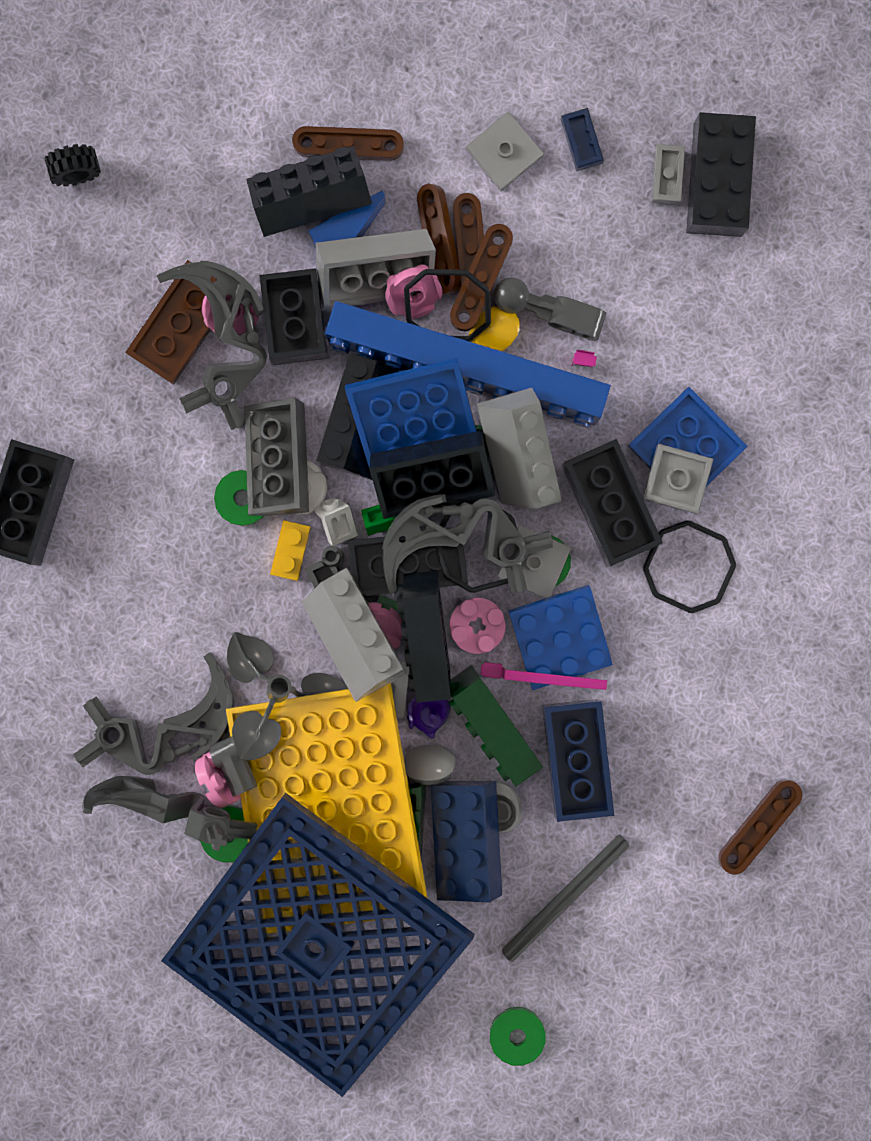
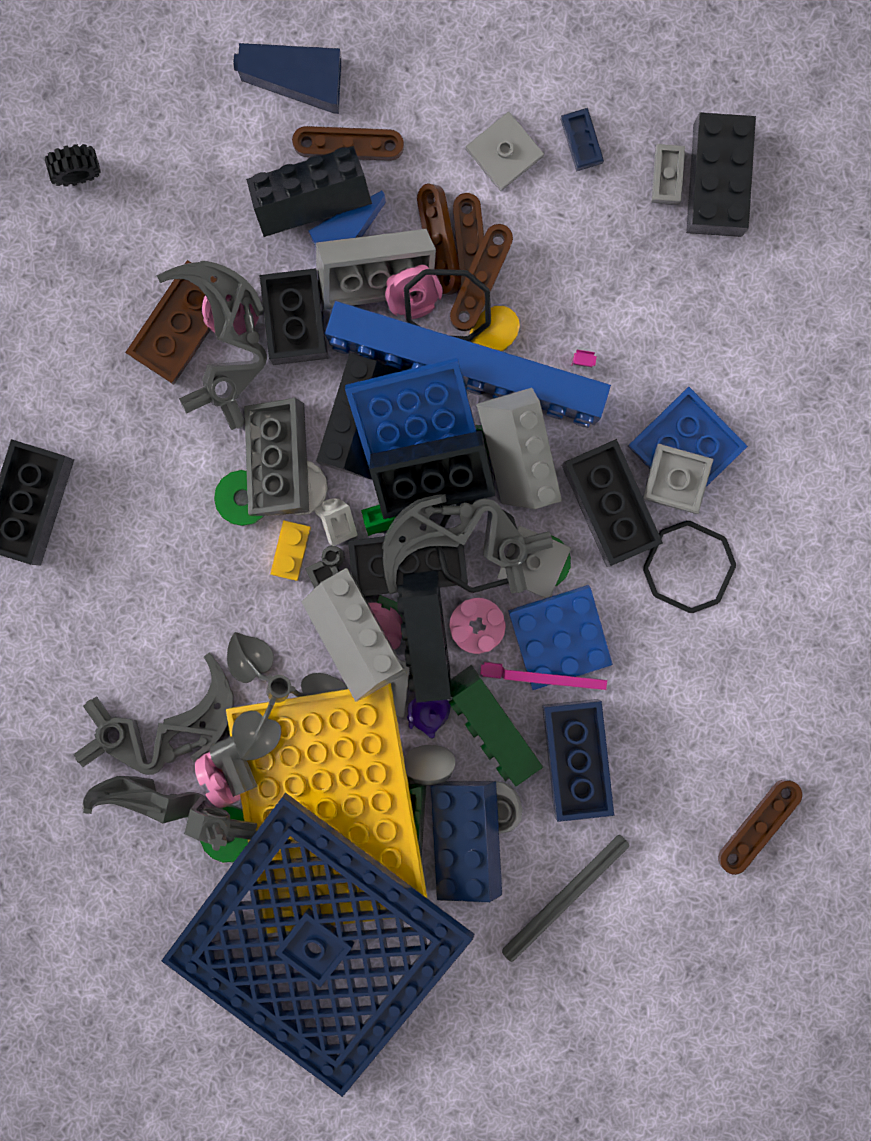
(295, 72): none -> dark blue slope
(517, 1053): green tile -> none
(560, 312): dark grey beam -> none

